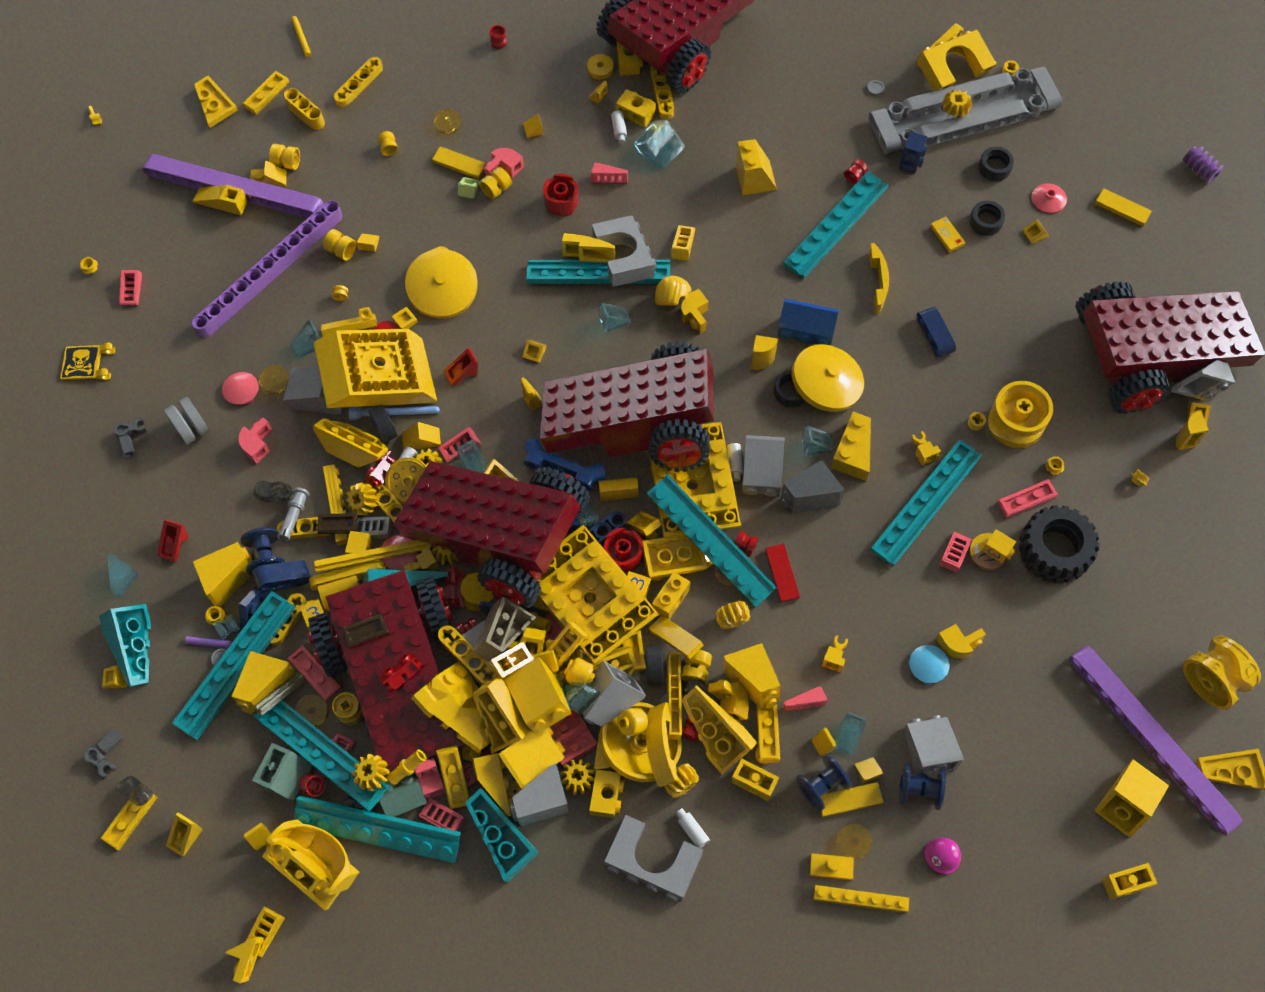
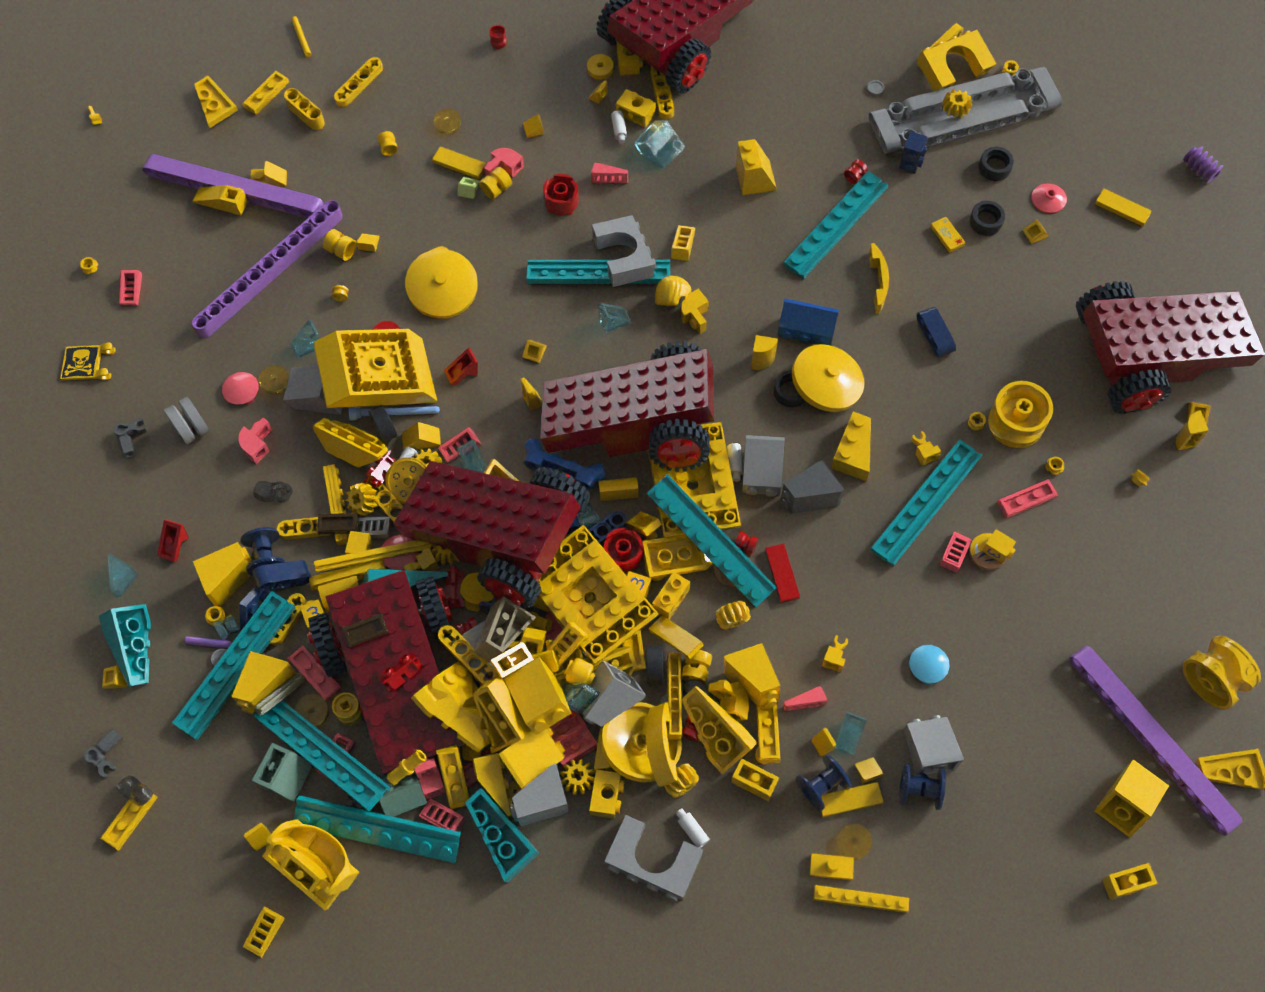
(182, 834): yellow slope -> none
(247, 953): yellow slope -> none
(284, 156): yellow wheel -> none
(295, 507): light grey pin -> none
(316, 785): red wheel -> none
(362, 774): yellow gear -> none
(365, 320): yellow hinge -> none
(404, 318): yellow plate -> none
(587, 248): yellow slope -> none
(632, 721): yellow head -> none
(816, 441): clear light blue slope -> none
(943, 855): dark pink helmet -> none
(958, 646): yellow brick -> none
(1071, 525): black tyre -> none
(1206, 382): light grey slope -> none

